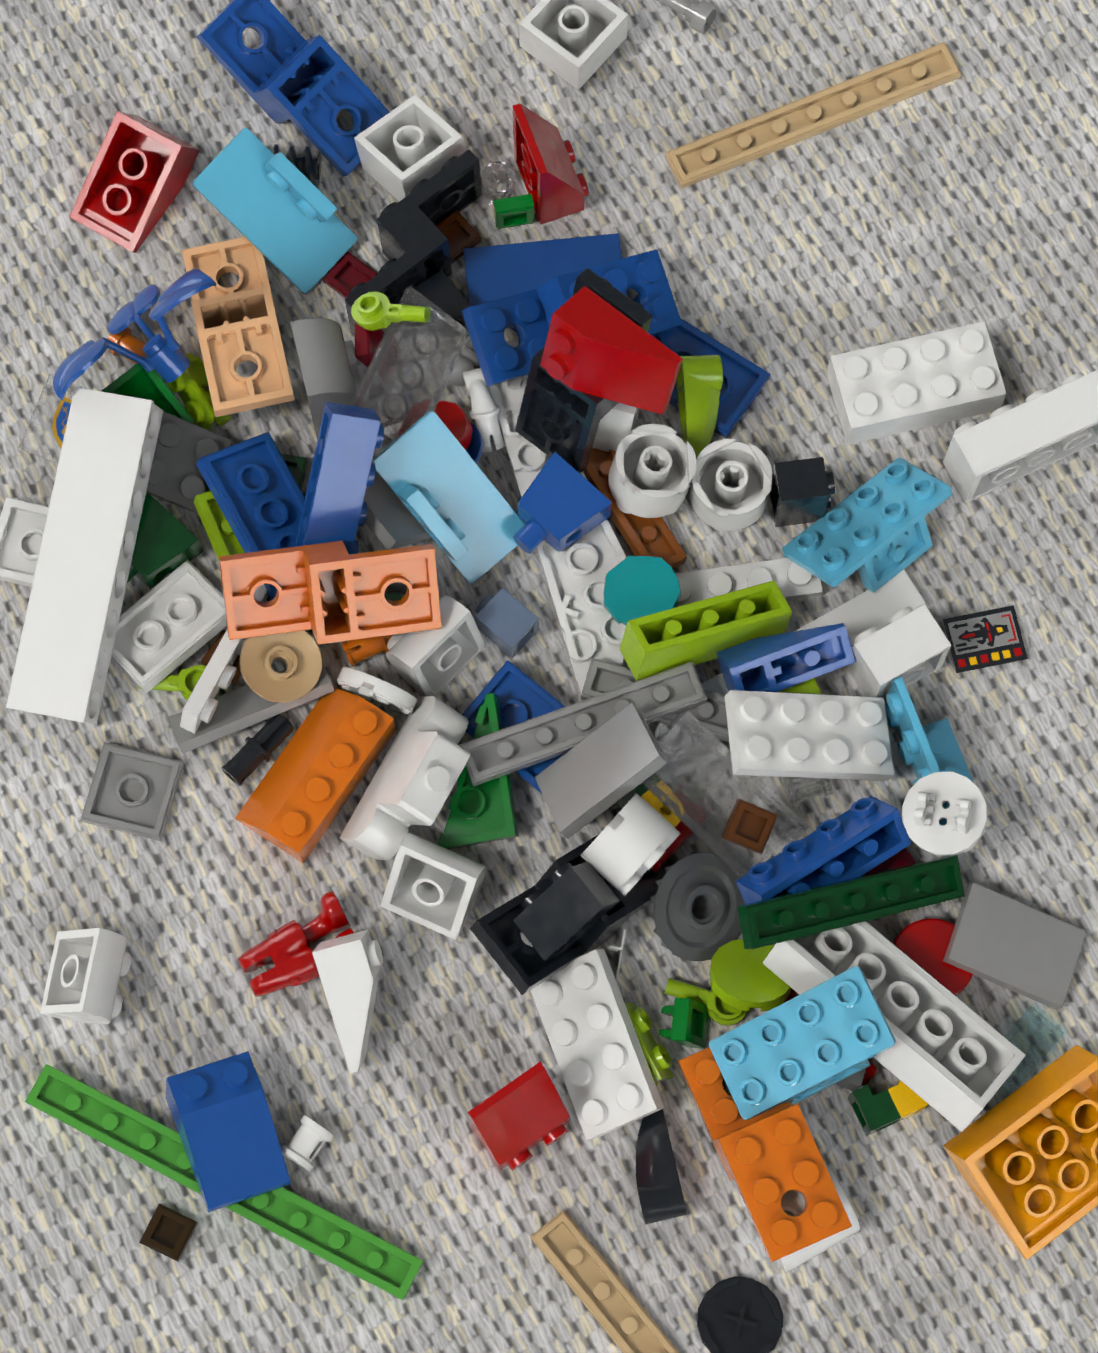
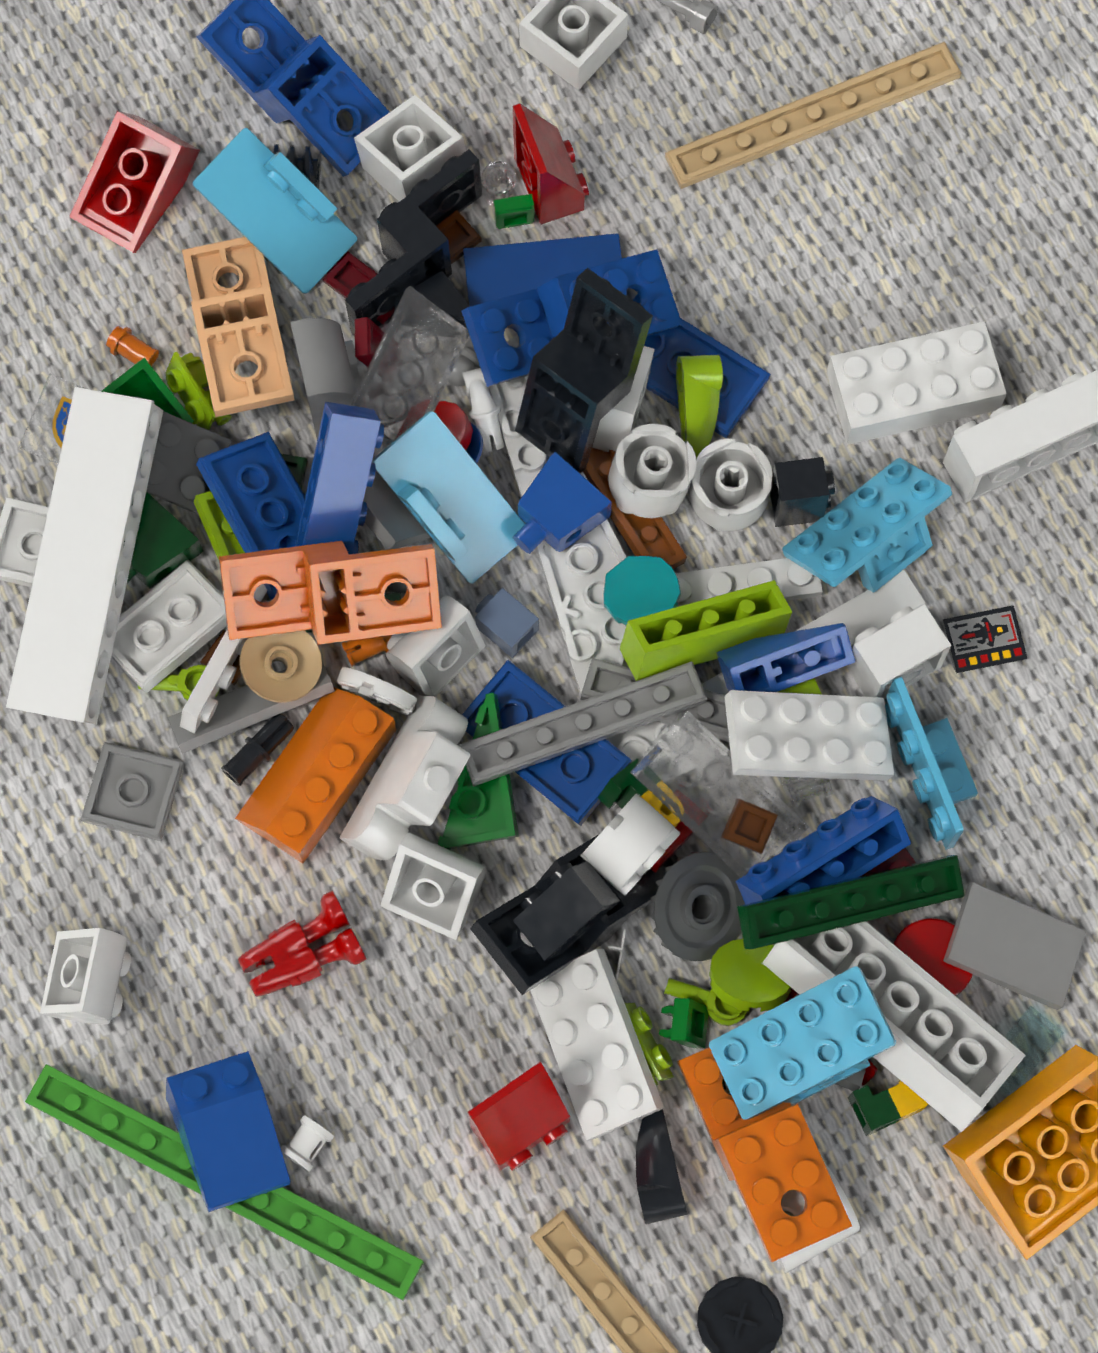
(160, 352): blue plant -> none
(168, 1232): dark brown tile -> none
(350, 983): white slope -> none
(375, 312): lime plate -> none
(600, 770): light grey tile -> none
(608, 355): red slope -> none
(925, 809): white plate -> none

